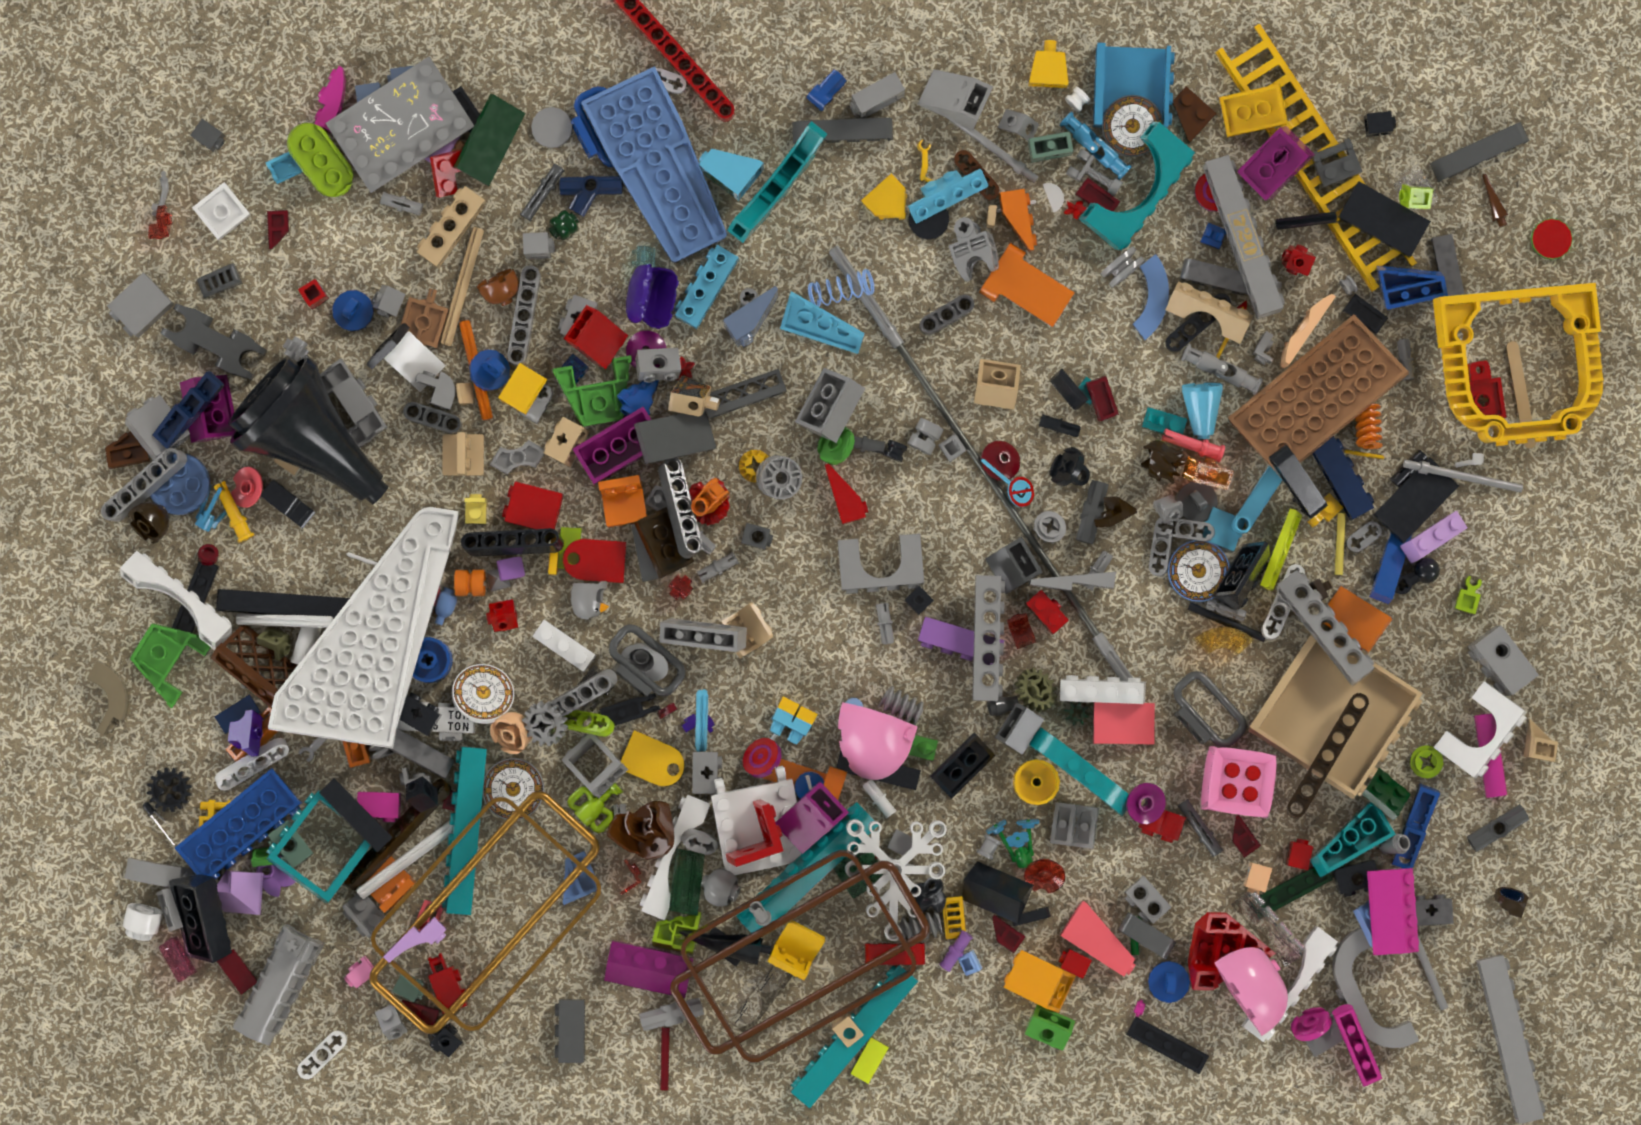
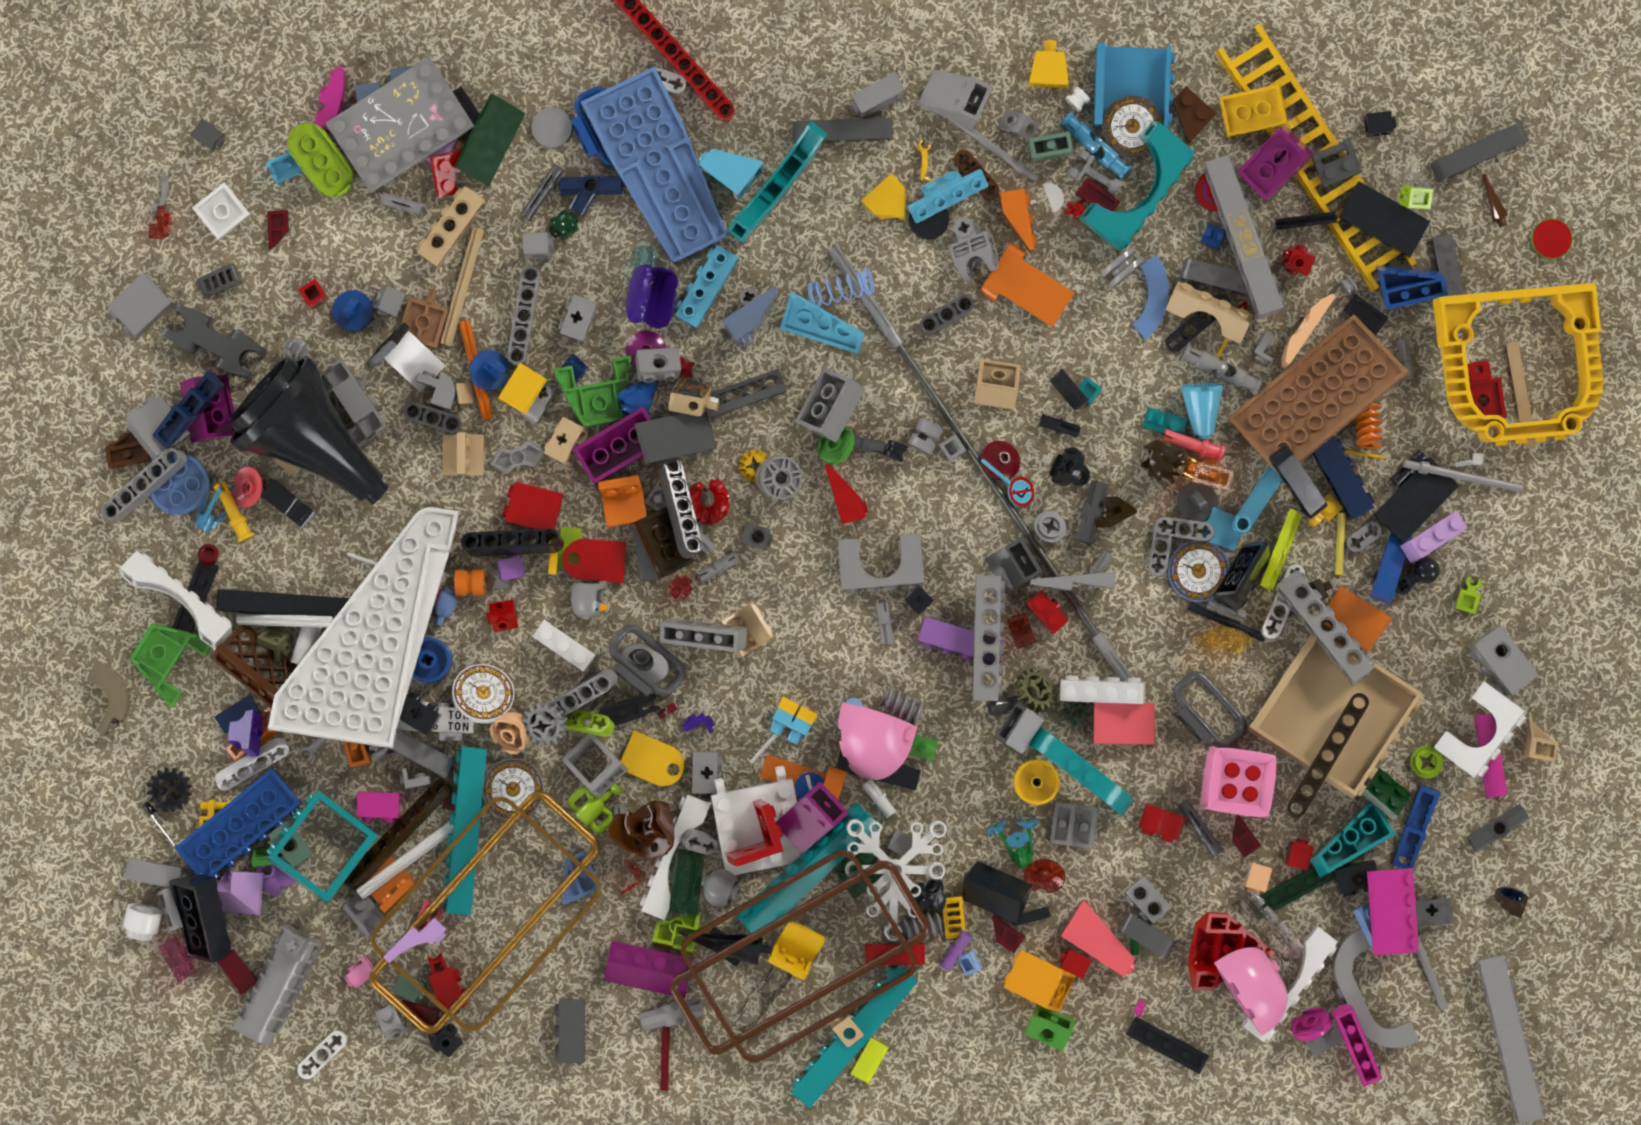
(149, 521): dark brown cylinder -> none
(355, 815): black tile -> none
(421, 794): black brick -> none
(475, 509): light yellow bracket -> none
(500, 287): dark orange cylinder -> none
(596, 337): red brick -> none
(701, 720): medium azure axle -> none
(711, 495): orange piece -> none
(762, 757): red tile -> none
(762, 916): light grey pin -> none
(824, 93): blue piece -> none
(962, 765): black slope -> none
(989, 847): light grey bush -> none
(991, 216): tan tile -> none
(1102, 398): dark red tile -> none
(1153, 806): magenta dish -> none
(1168, 508): light grey bracket -> none
(1168, 981): blue tile -> none
(1395, 845): light grey cone -> none

